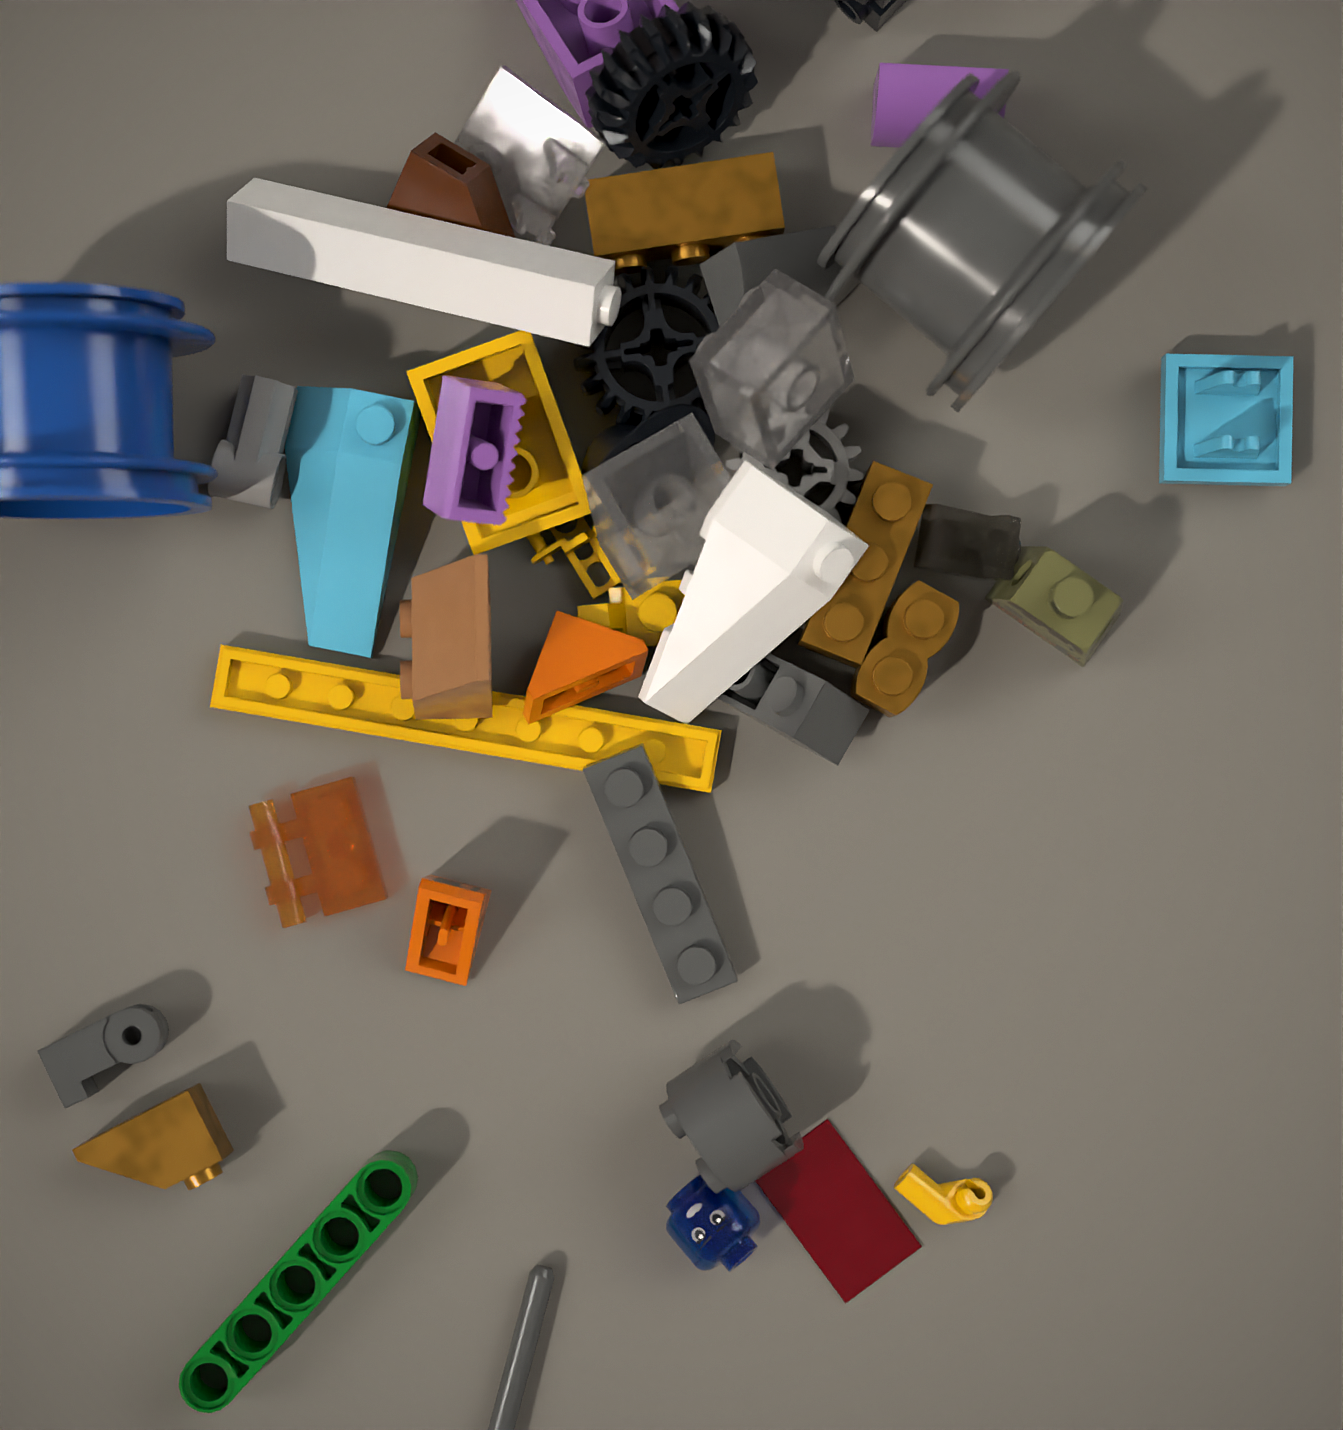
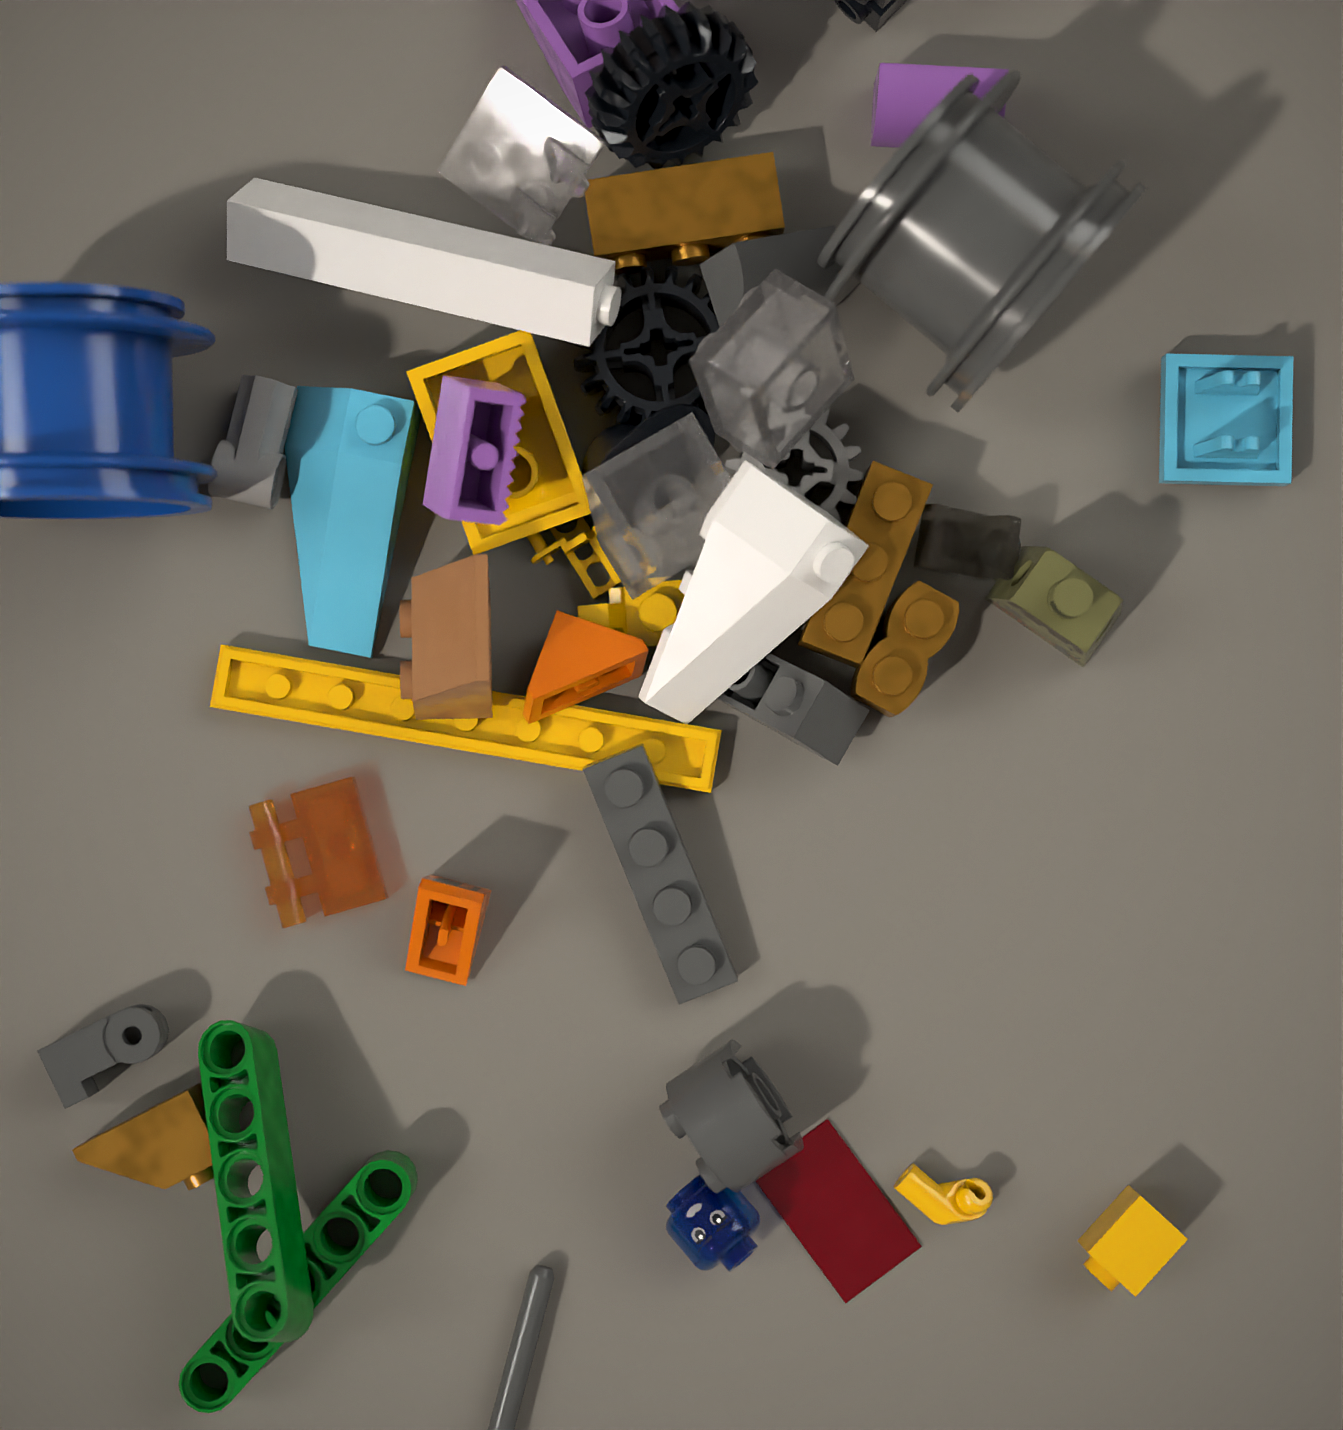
(276, 1203): none -> green beam
(450, 187): reddish brown slope -> none
(1129, 1243): none -> yellow brick

